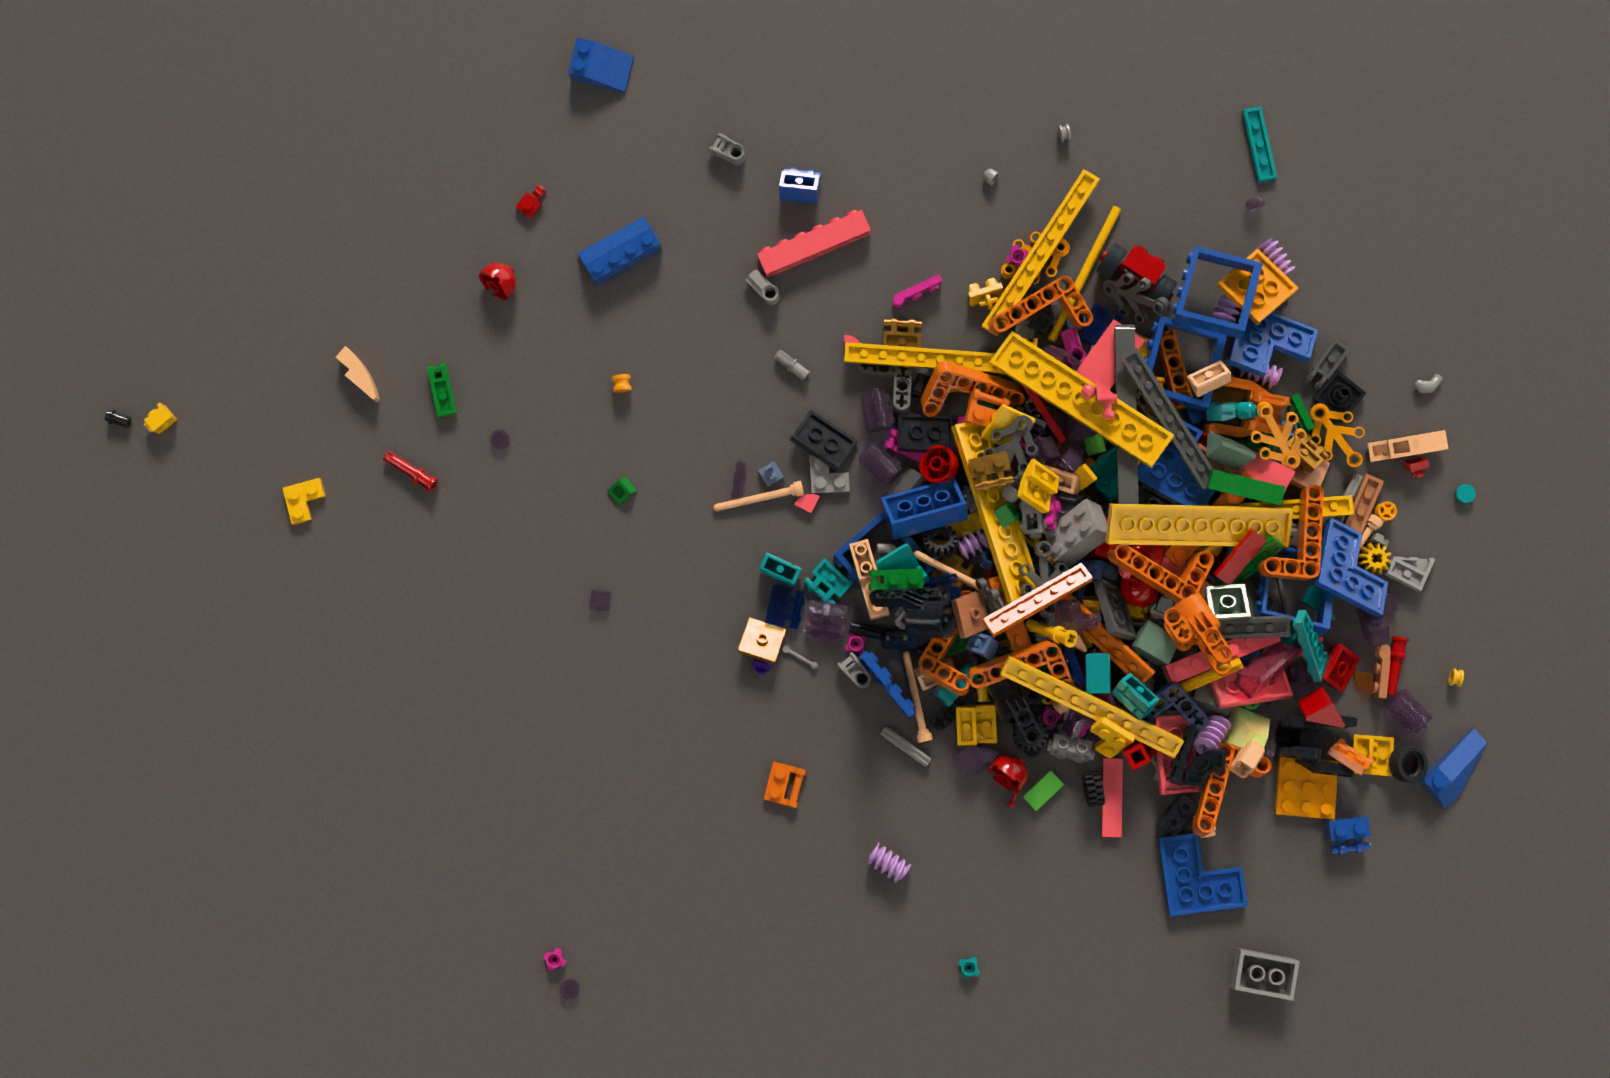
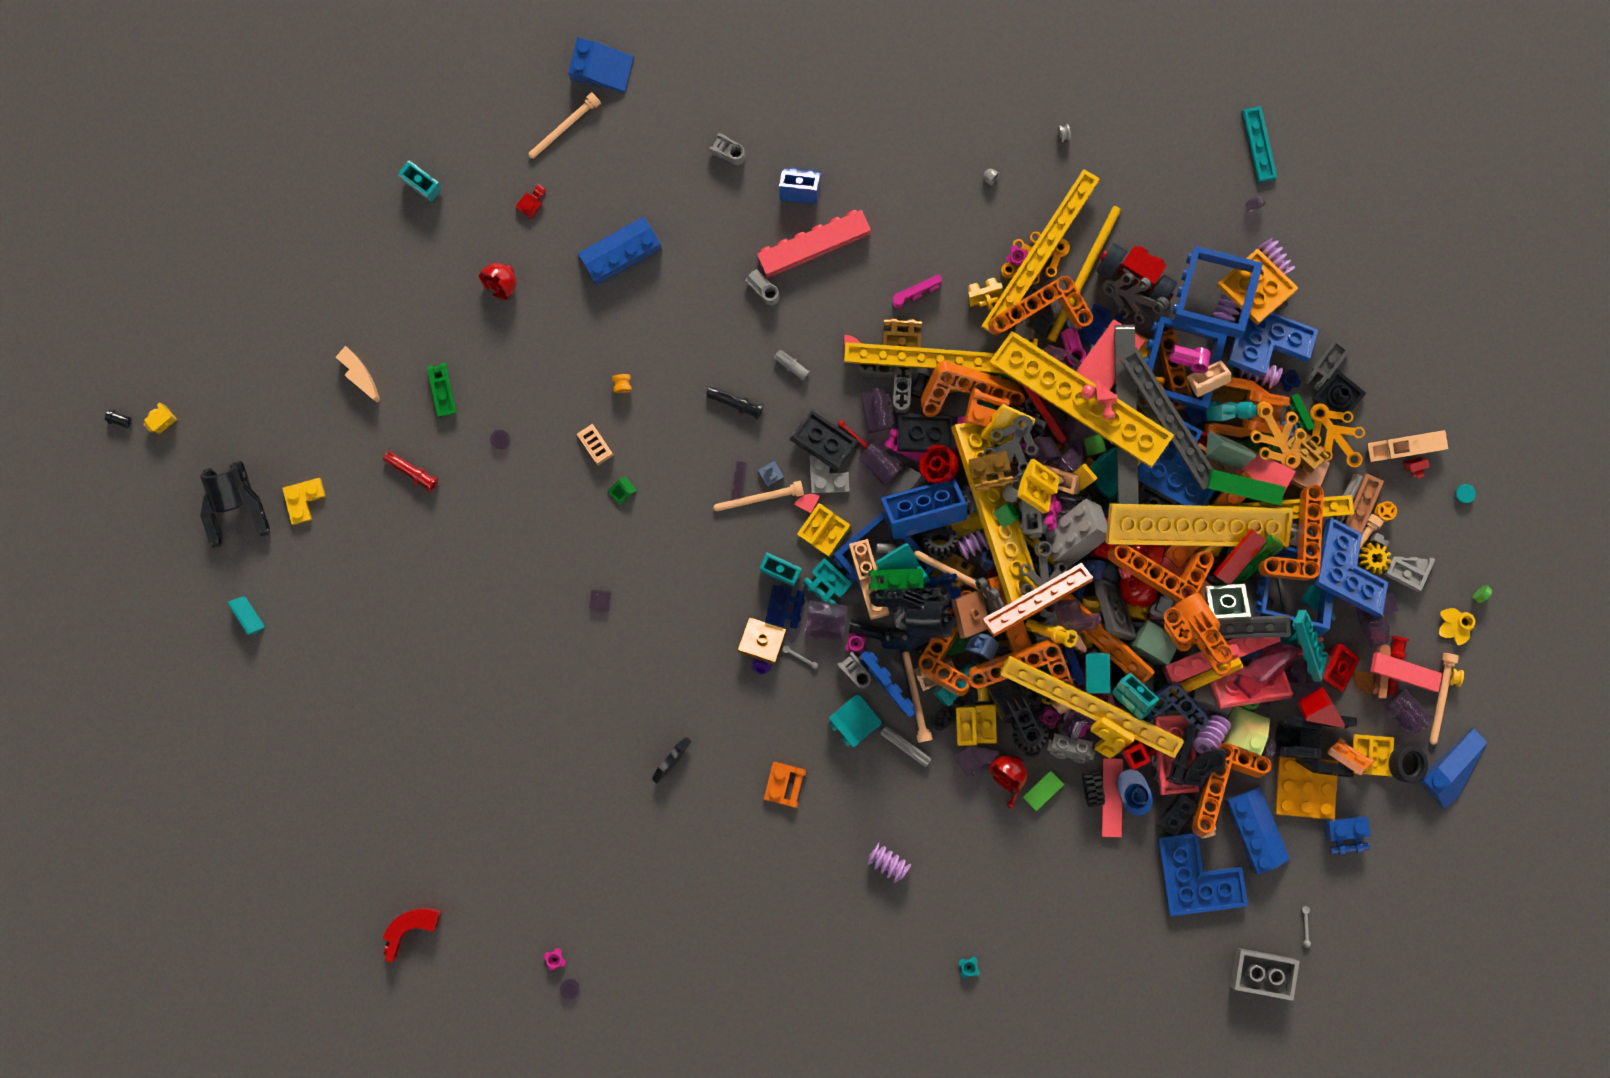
(227, 493): none -> black piece
(246, 615): none -> teal slope
(417, 918): none -> red arch
(420, 181): none -> teal brick
(591, 102): none -> light nougat piece
(603, 457): none -> light nougat slope
(671, 760): none -> black tile
(743, 405): none -> black pin
(824, 530): none -> yellow slope
(841, 423): none -> red hinge
(854, 721): none -> teal bracket
(1135, 792): none -> blue piece
(1196, 359): none -> dark pink piece
(1247, 759): light nougat brick -> none
(1257, 830): none -> blue slope
(1296, 382): none -> clear blue plate
(1306, 910): none -> light grey hinge
(1406, 672): none -> coral tile
(1428, 386): light grey arm -> none
(1449, 661): none -> light nougat piece
(1453, 625): none -> yellow plate
(1482, 594): none -> bright green tile

